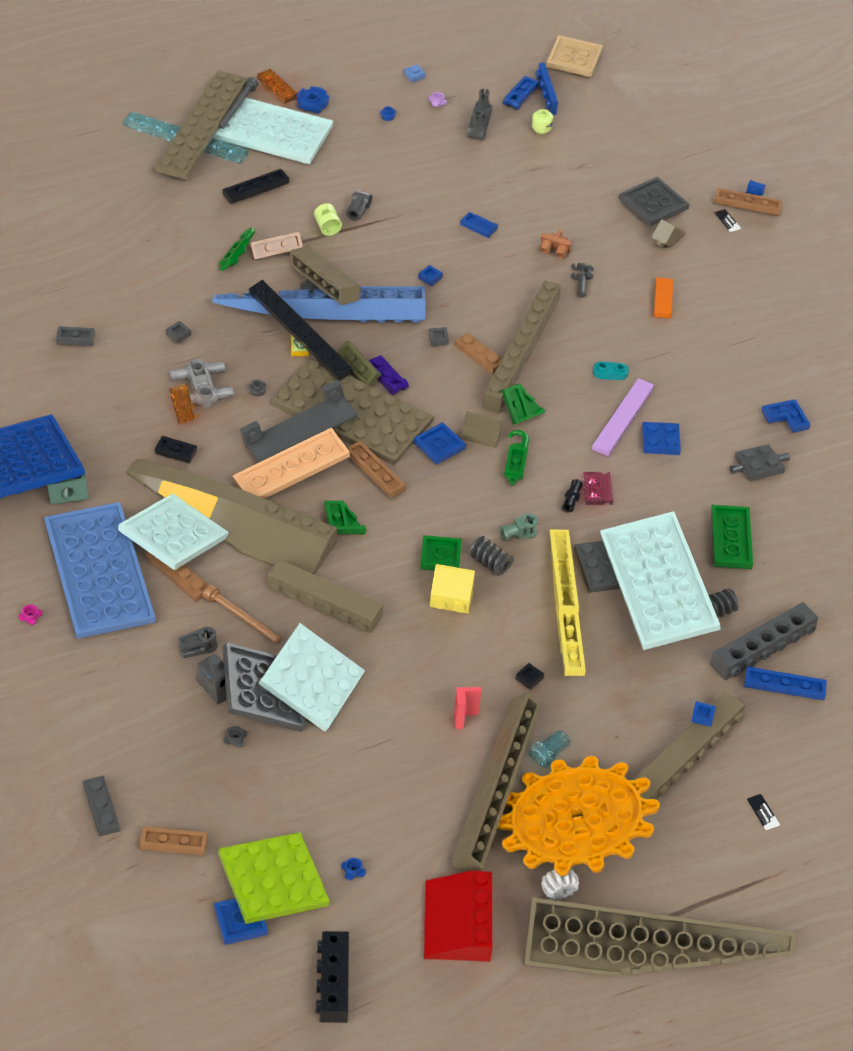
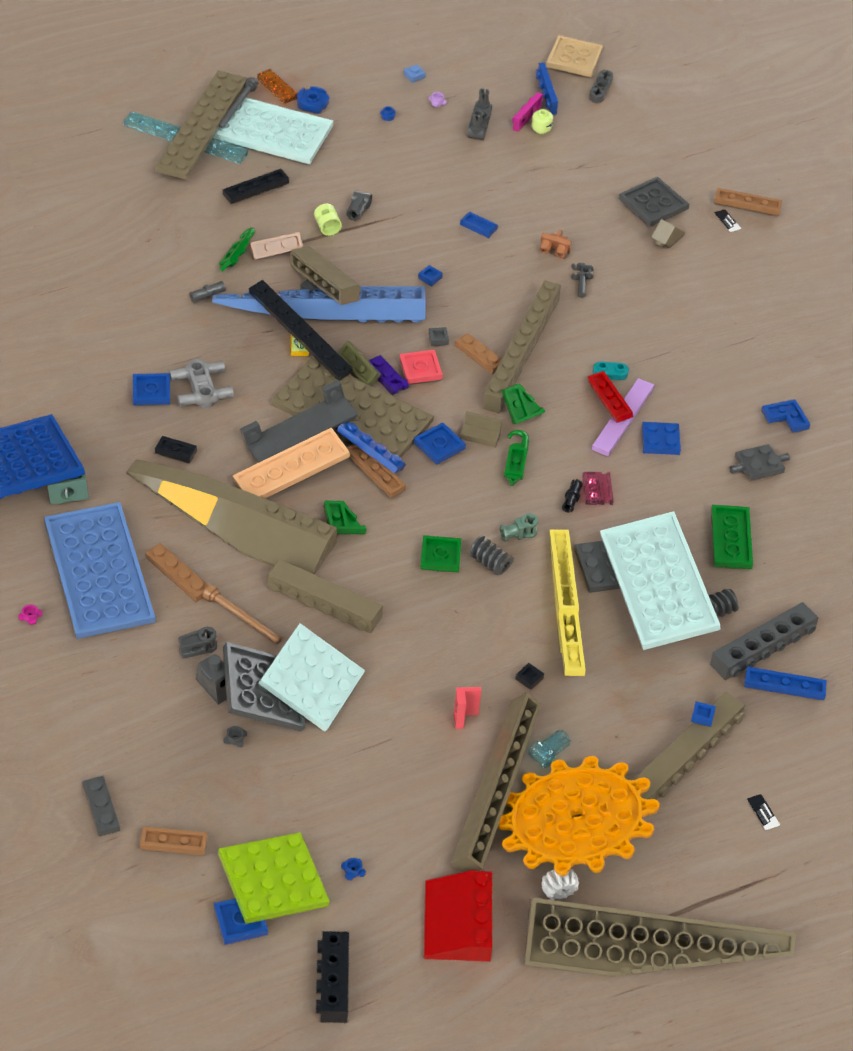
(75, 336): dark grey plate -> none
(151, 389): none -> blue plate
(173, 531): light aqua plate -> none
(178, 332): dark grey plate -> none
(182, 404): clear orange plate -> none
(207, 291): none -> dark grey pin
(257, 388): dark grey plate -> none
(374, 449): none -> blue plate
(420, 366): none -> coral plate
(452, 588): light yellow slope -> none
(520, 92): blue plate -> none
(527, 112): none -> dark pink plate
(600, 81): none -> dark grey beam
(610, 397): none -> red plate
(663, 297): orange tile -> none
(755, 188): blue plate -> none

